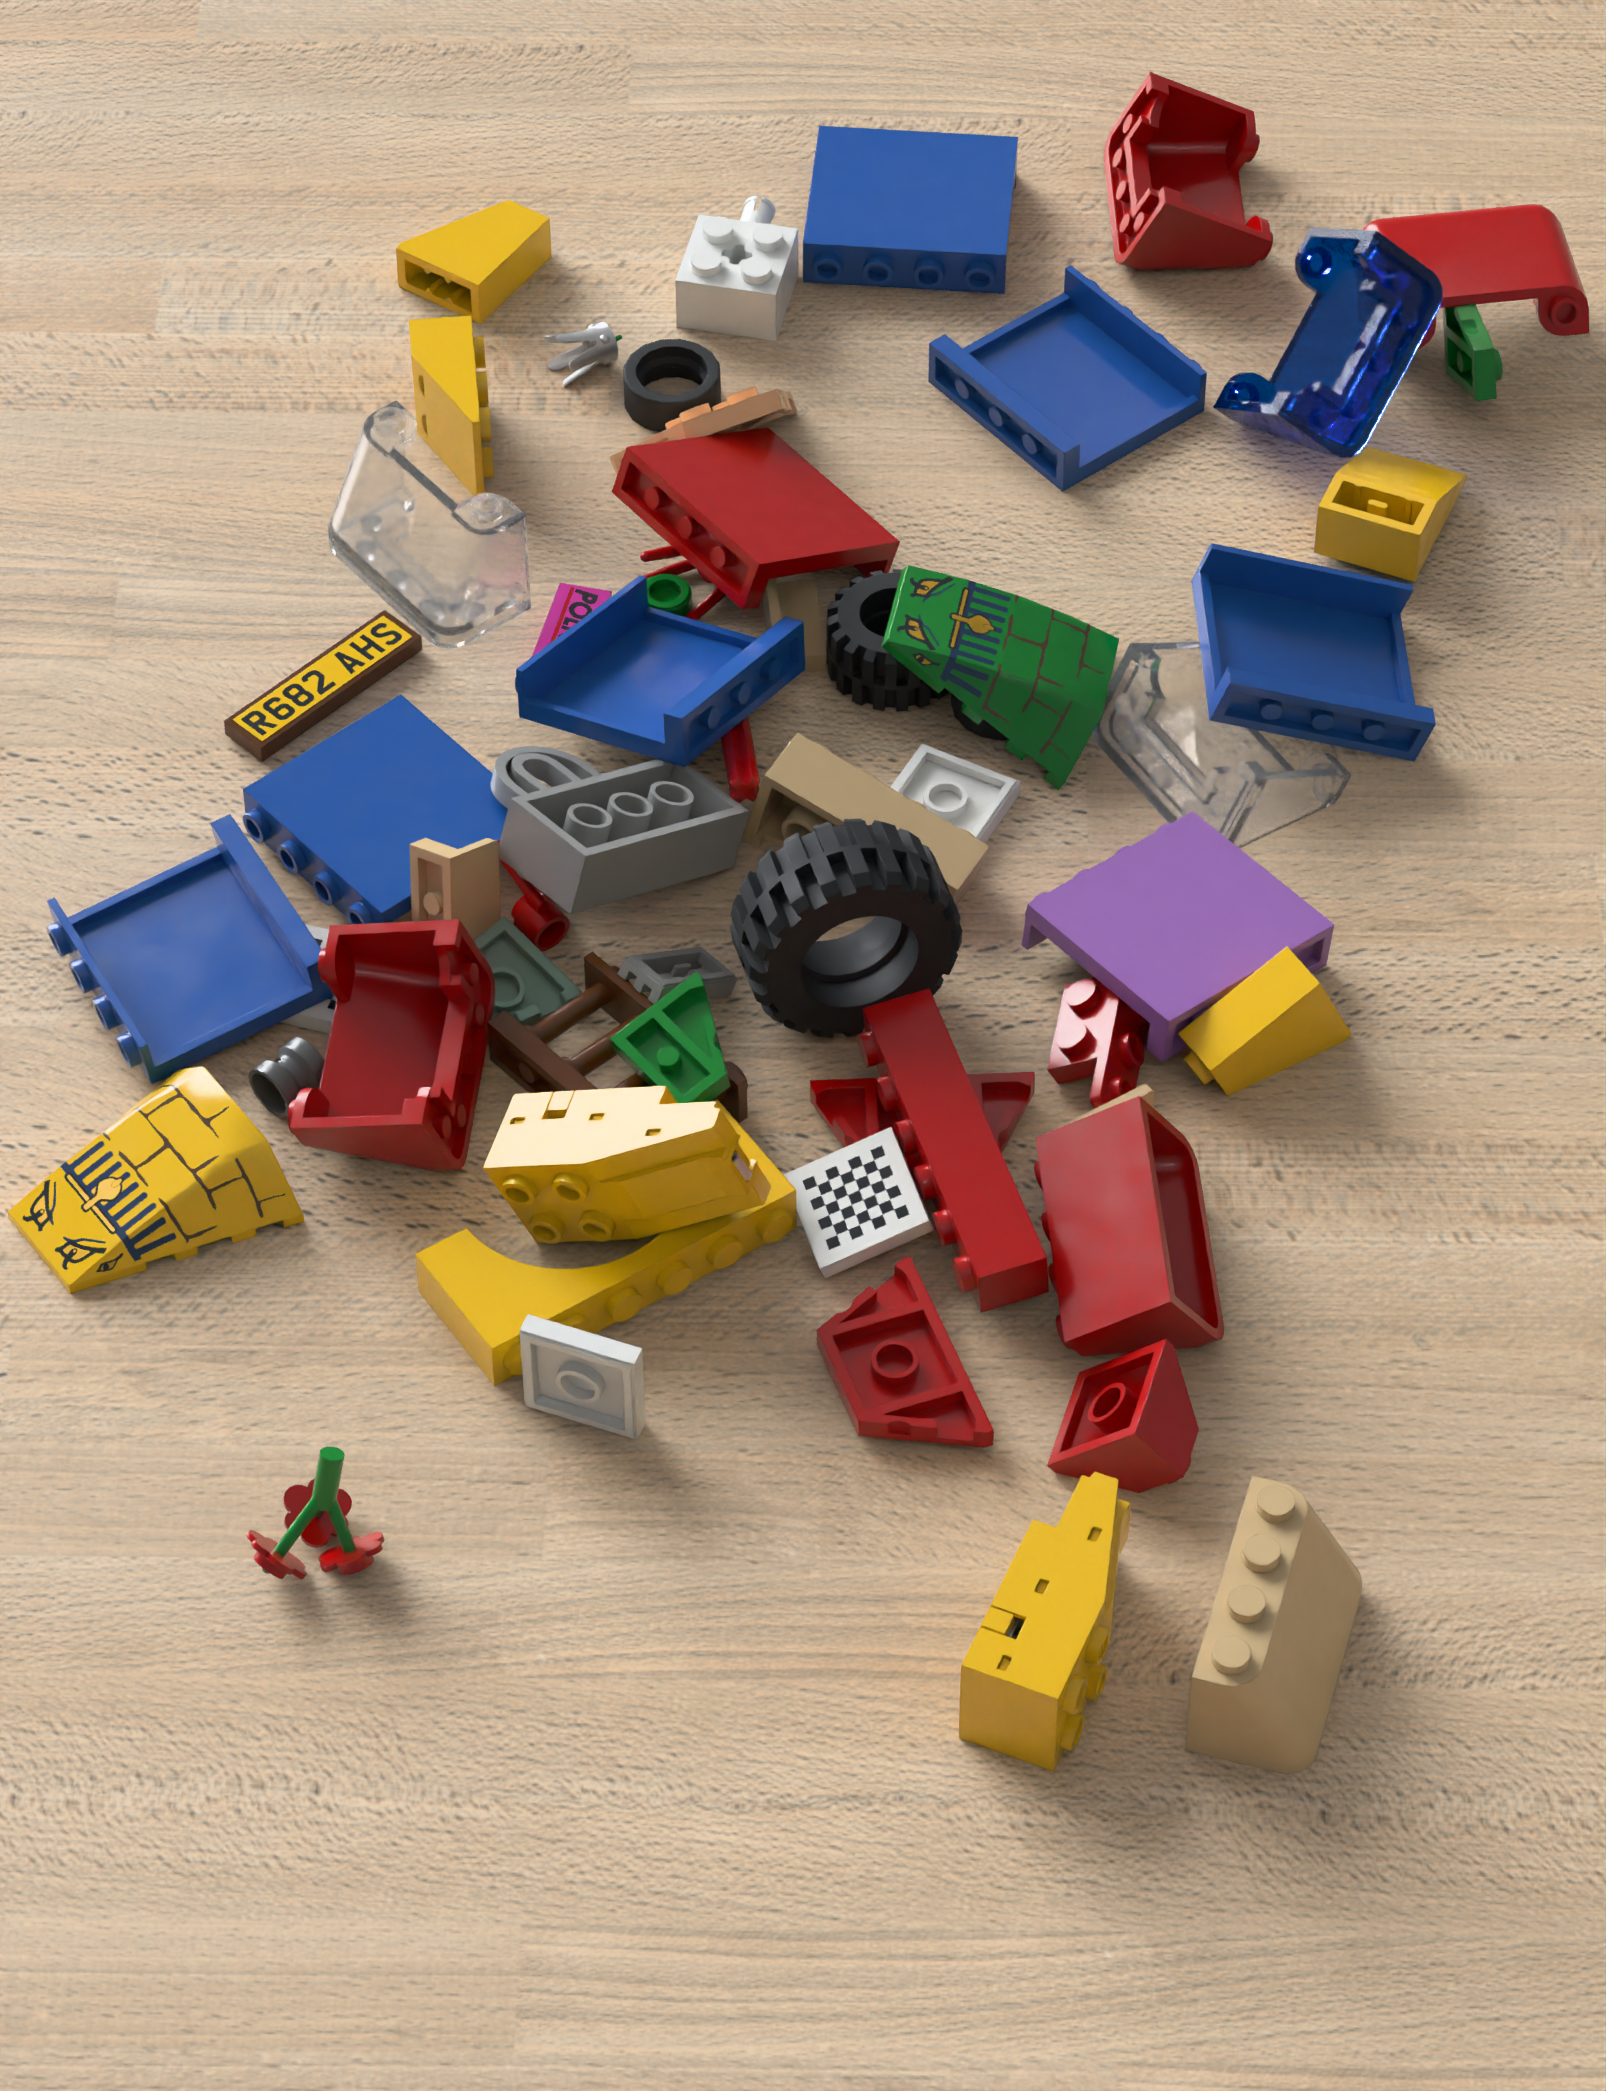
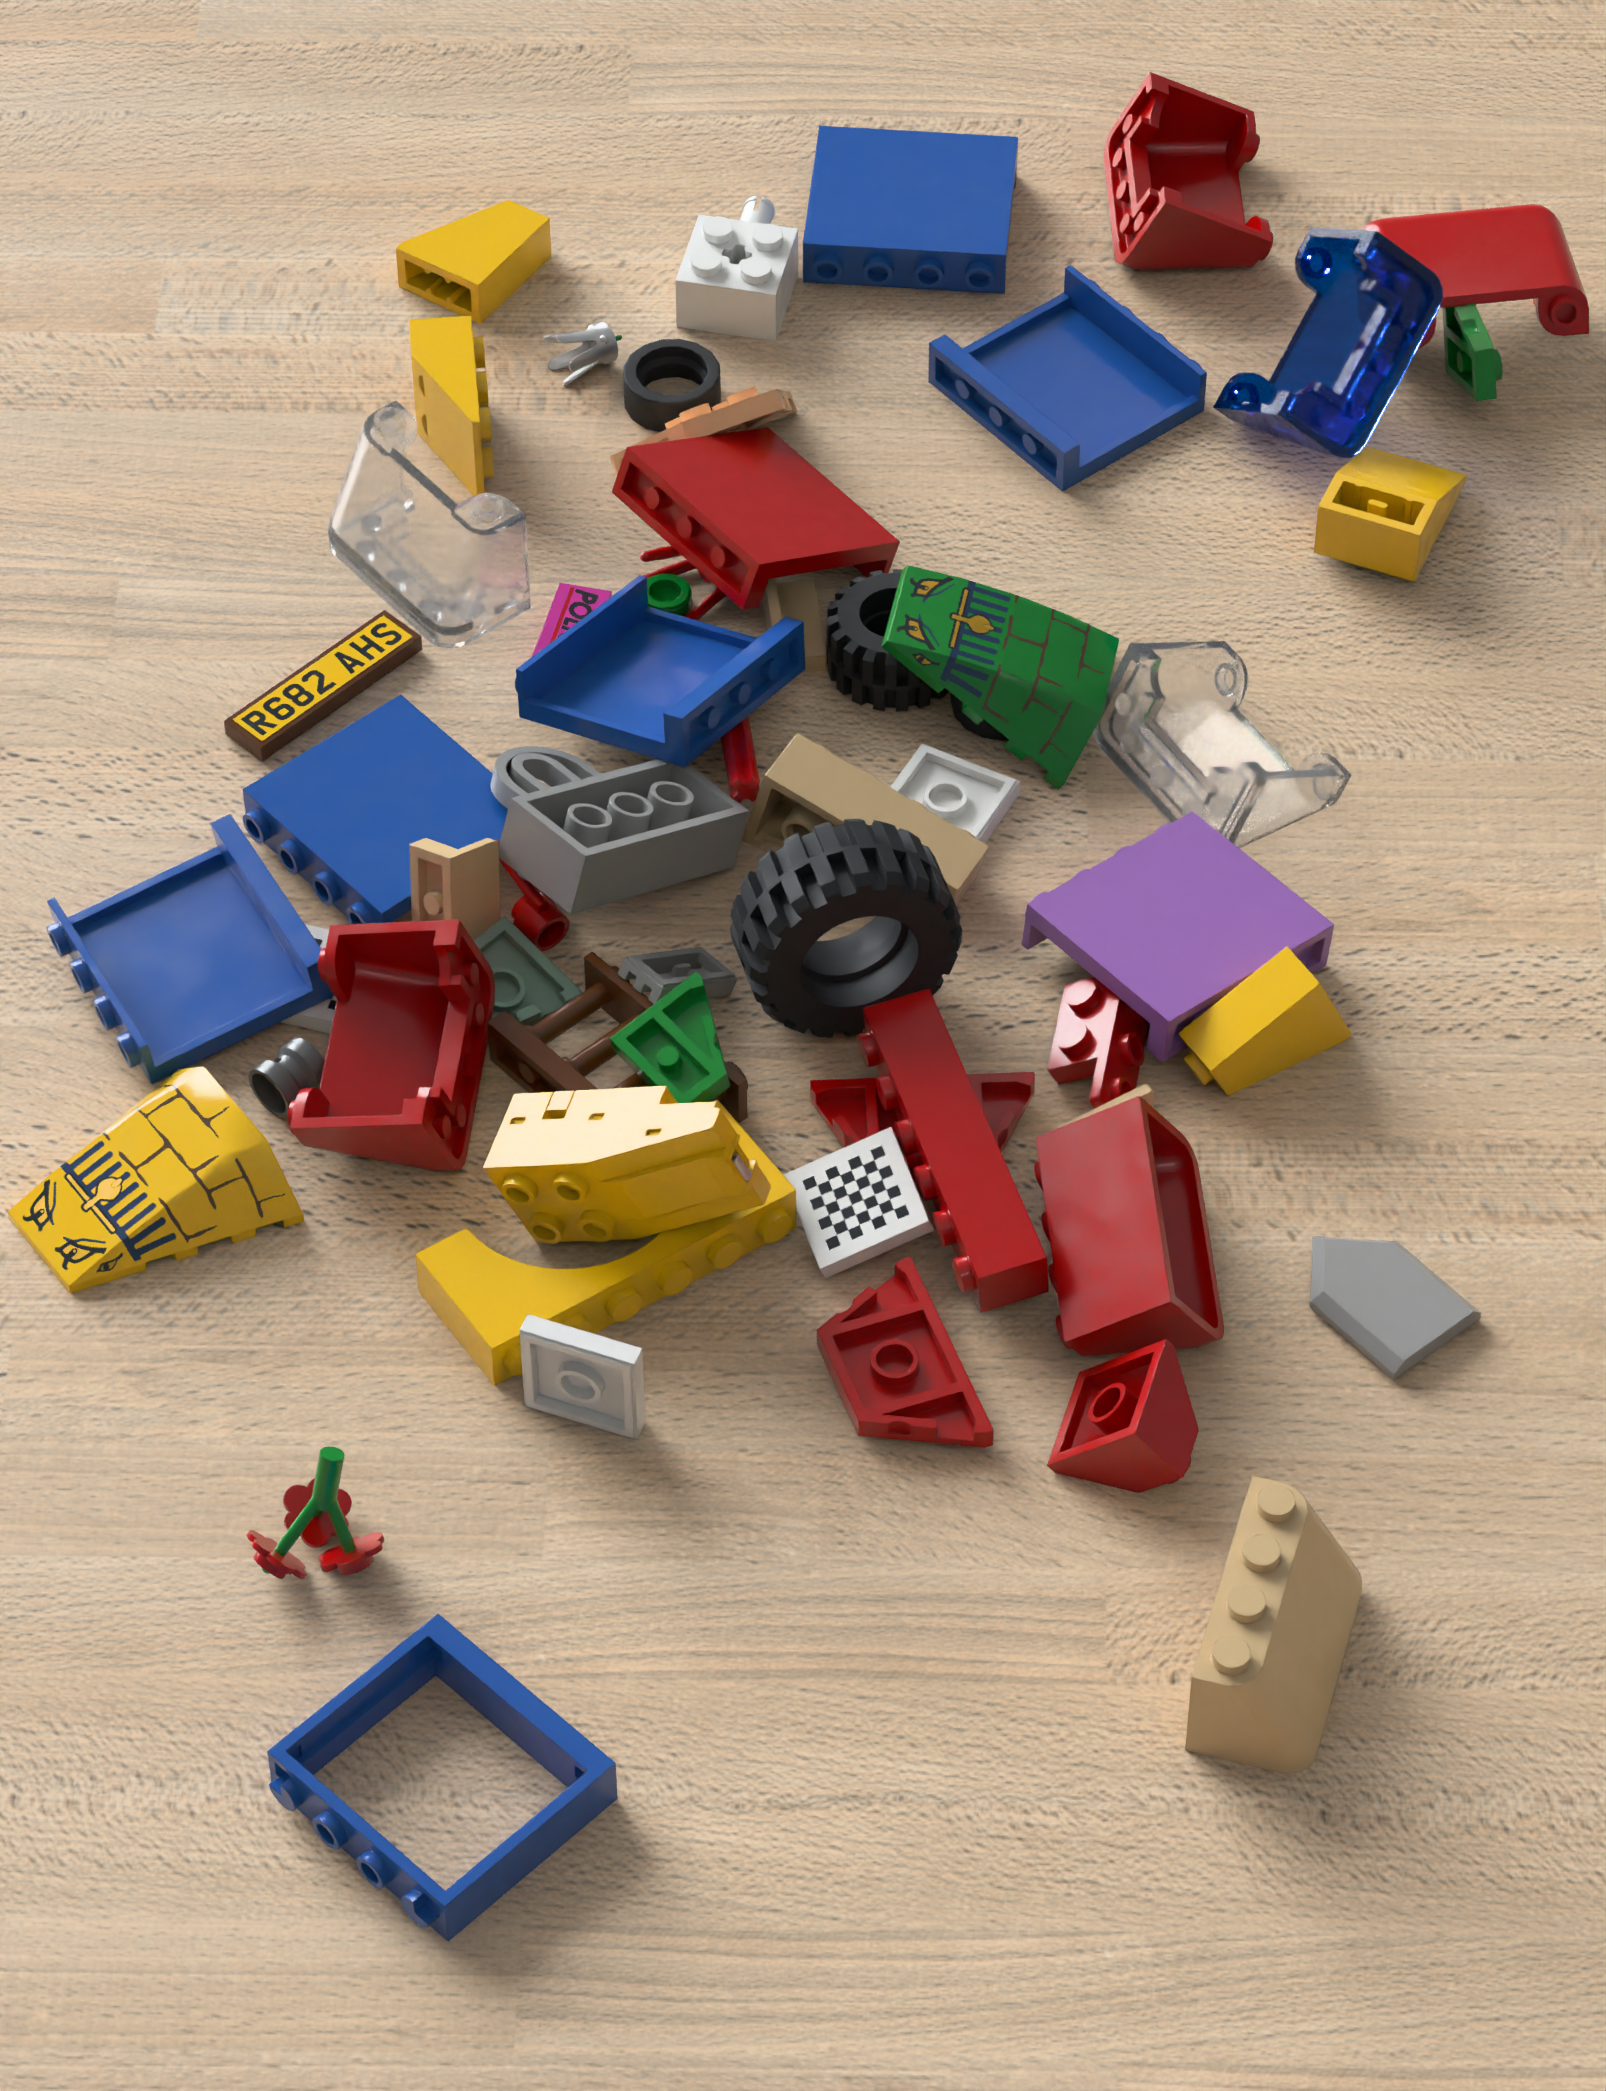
(511, 1707): none -> blue window
(1047, 1632): yellow piece -> none
(1307, 652): blue panel -> none
(1385, 1301): none -> light grey tile

